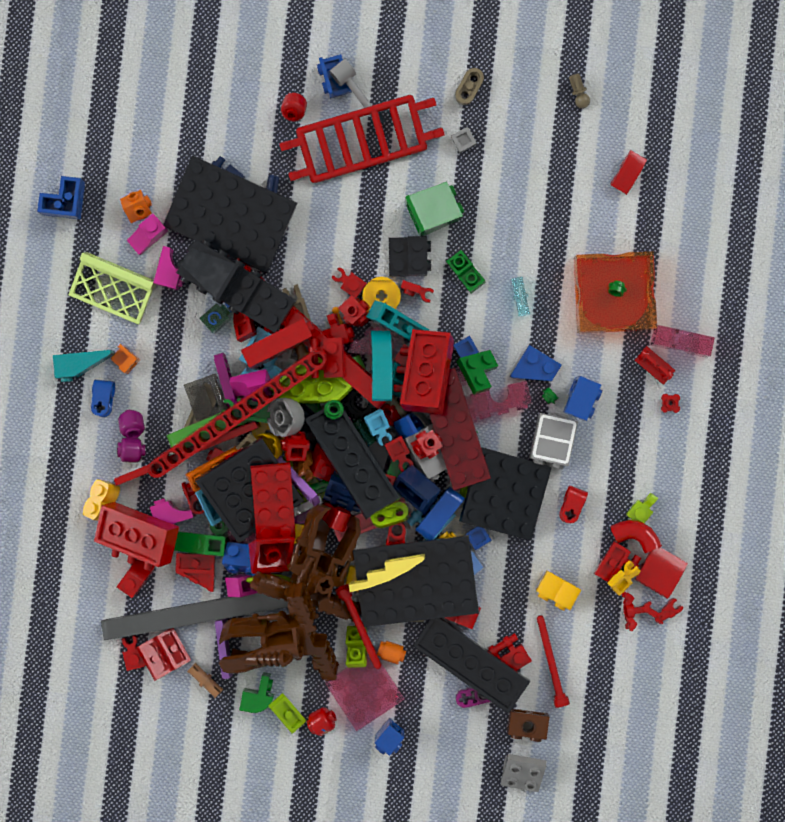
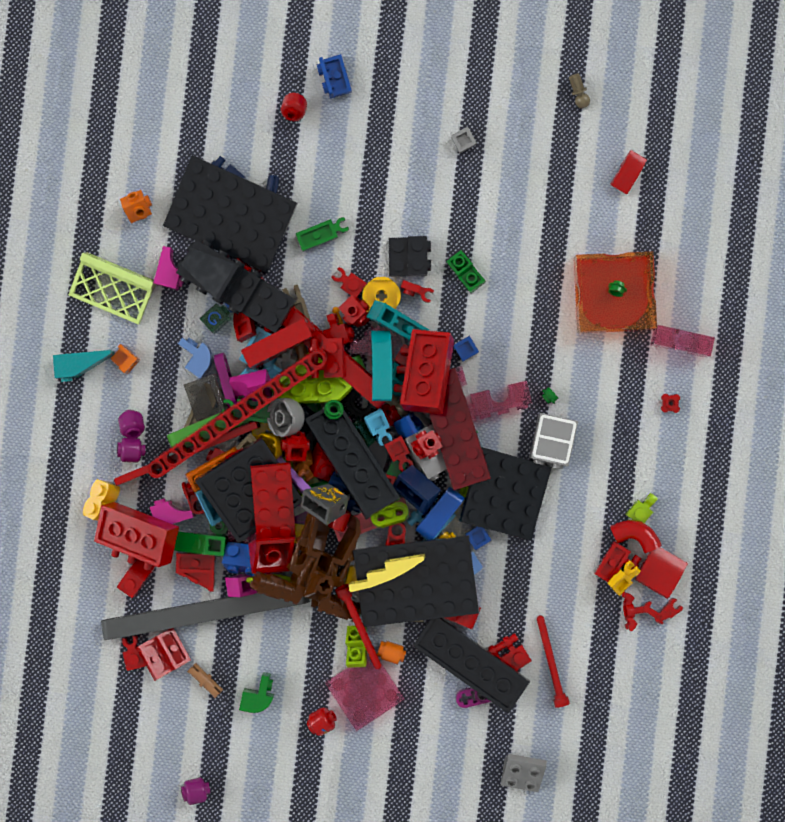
(67, 203): blue brick -> none
(102, 394): blue piece -> none
(147, 234): dark pink arch -> none
(195, 791): none -> magenta head
(201, 359): none -> medium blue brick
(223, 648): medium lavender tile -> none
(282, 639): reddish brown piece -> none
(287, 713): lime plate -> none
(320, 234): none -> green plate
(325, 502): none -> dark grey torso
(342, 74): light grey piece -> none
(355, 116): red bar -> none
(389, 737): blue brick -> none
(434, 208): slope -> none
(469, 87): dark tan plate -> none
(474, 368): green plate -> none
(518, 283): clear light blue pin -> none
(518, 717): reddish brown brick -> none
(535, 366): blue wing -> none
(558, 590): yellow brick -> none
(574, 501): red piece -> none
(582, 398): blue brick -> none
(655, 365): red hinge -> none

